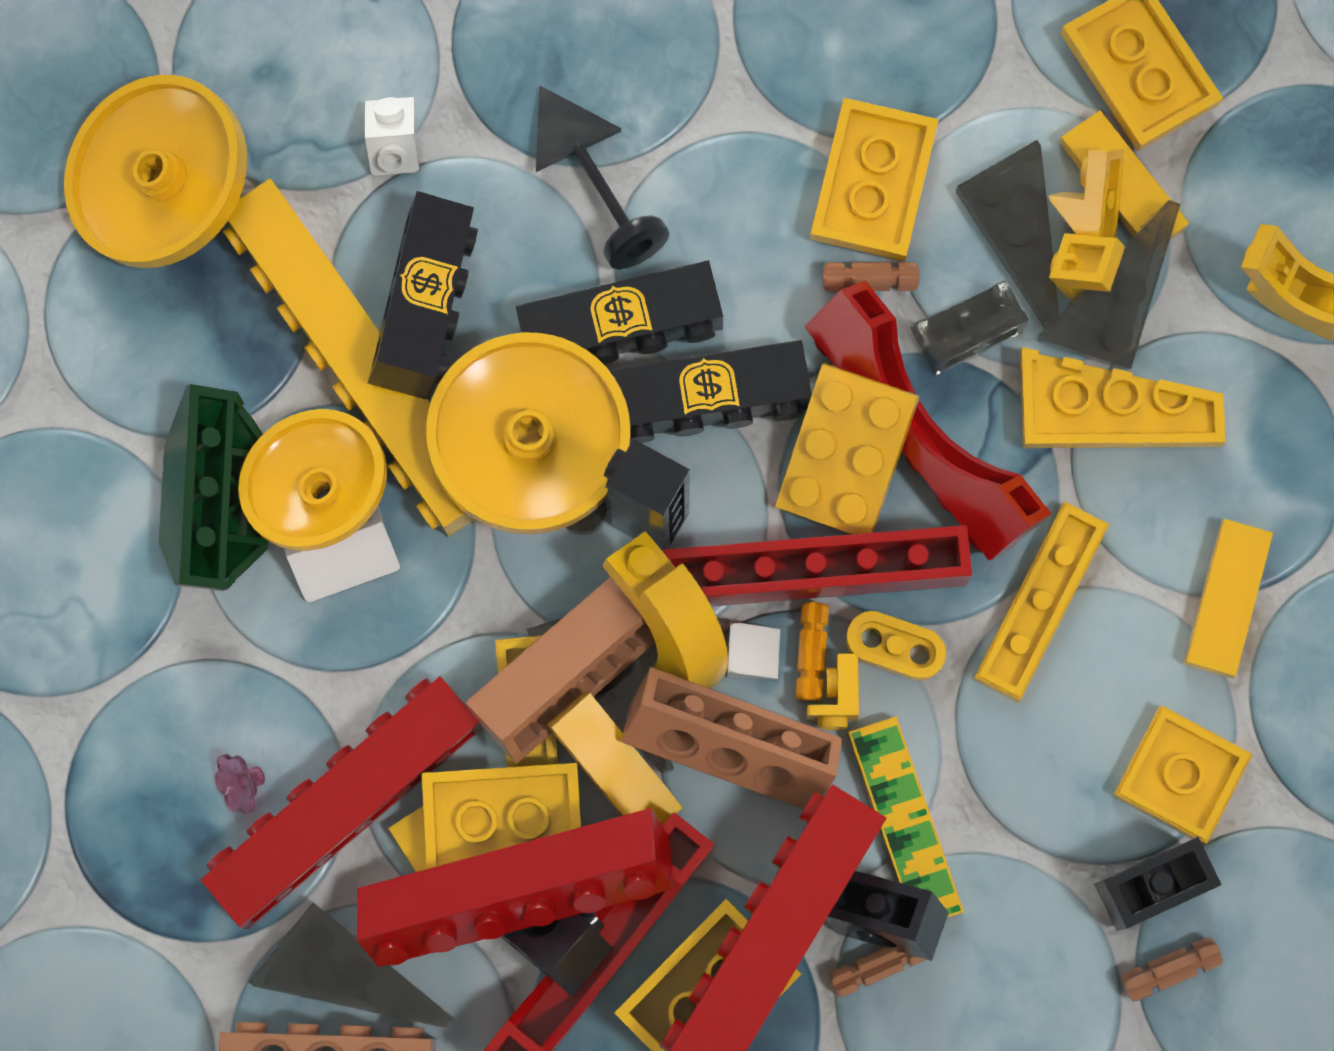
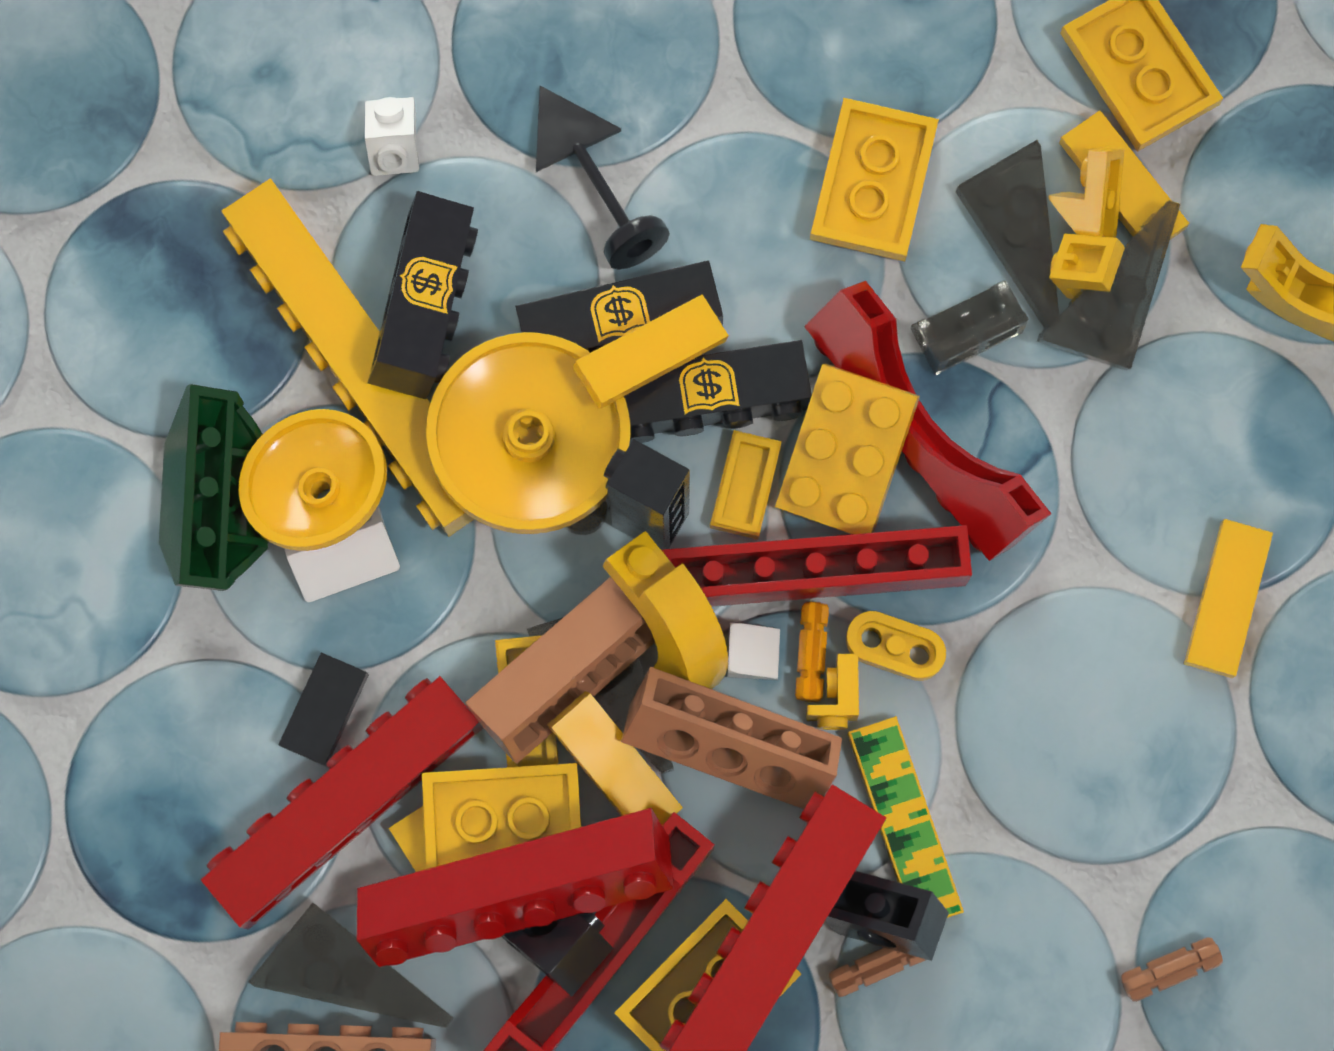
(155, 171): yellow dish -> none
(238, 783): clear pink plant -> none
(323, 709): none -> black tile
(650, 351): none -> yellow tile
(745, 484): none -> yellow tile
(877, 274): nougat axle -> none
(1041, 602): yellow tile -> none
(1102, 408): yellow wing -> none
(1157, 884): black brick -> none
(1182, 775): yellow tile -> none

